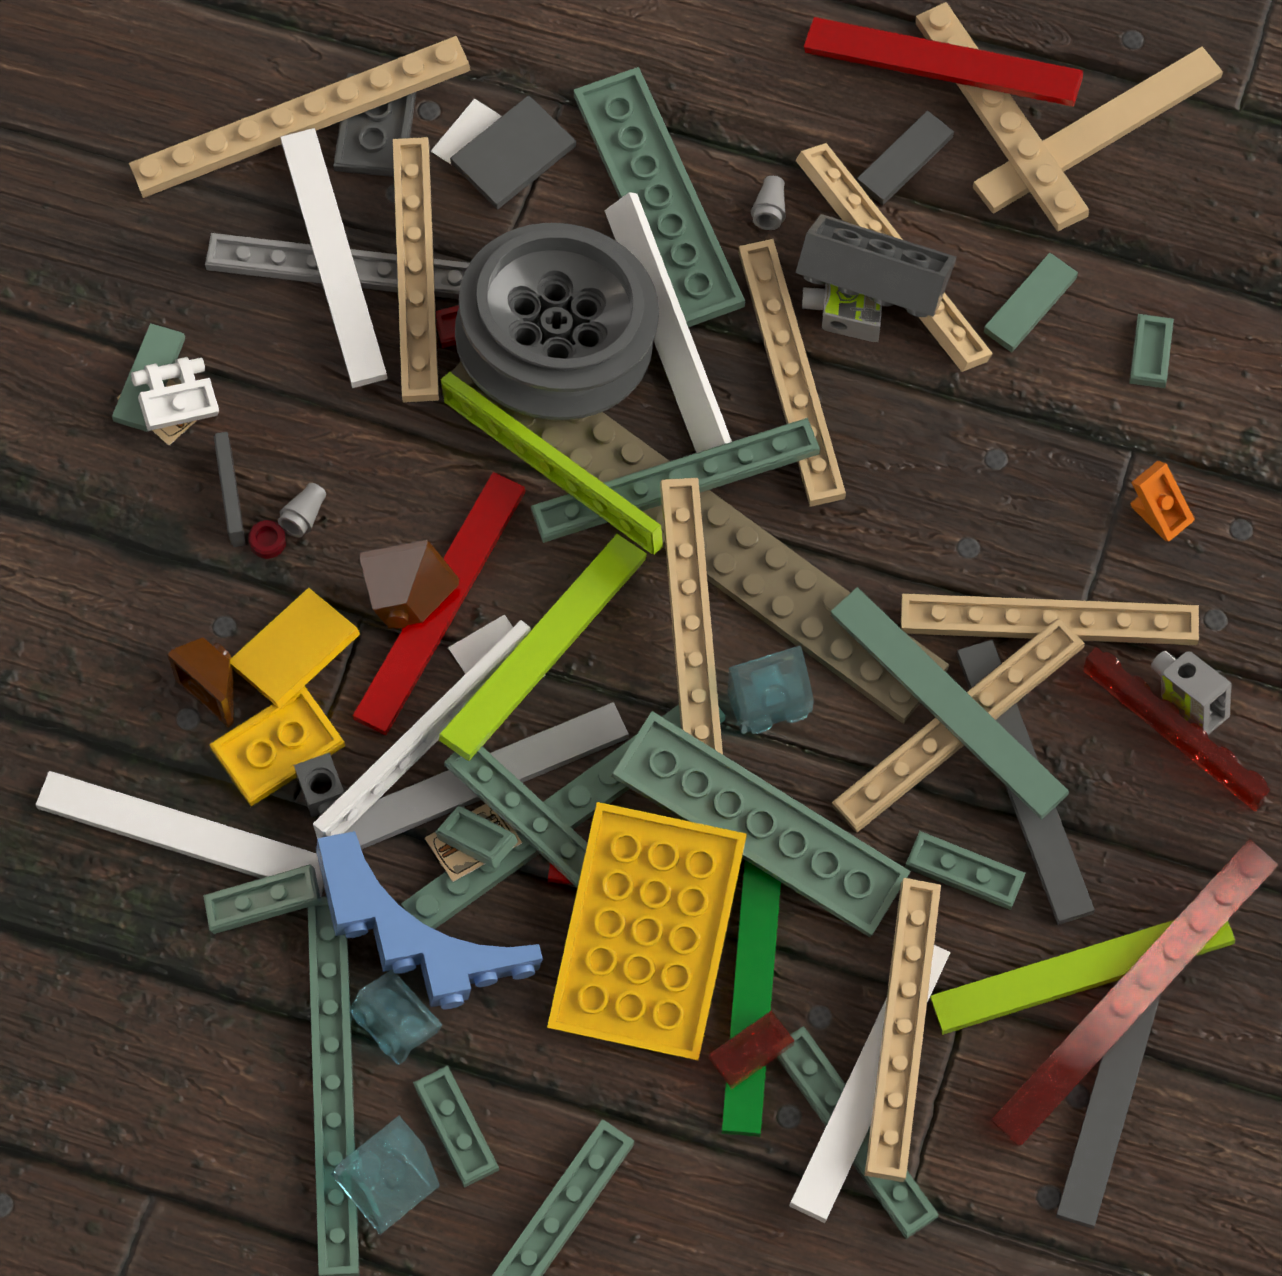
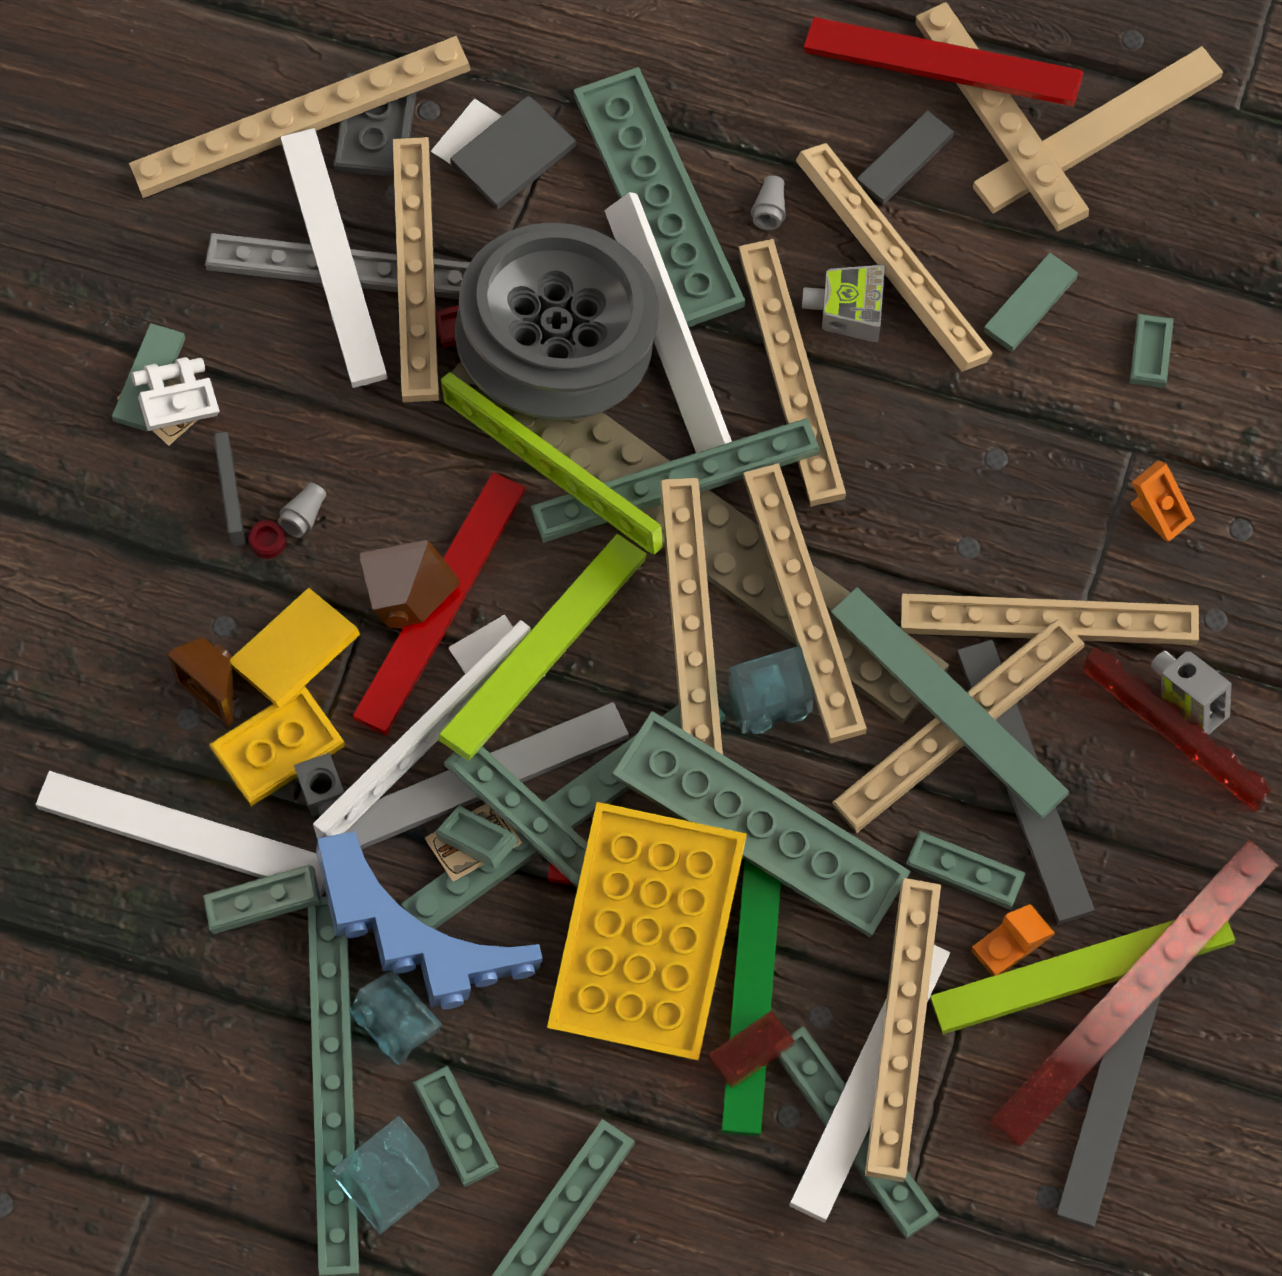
(804, 603): none -> tan plate
(875, 266): dark grey slope -> none
(1013, 940): none -> orange slope

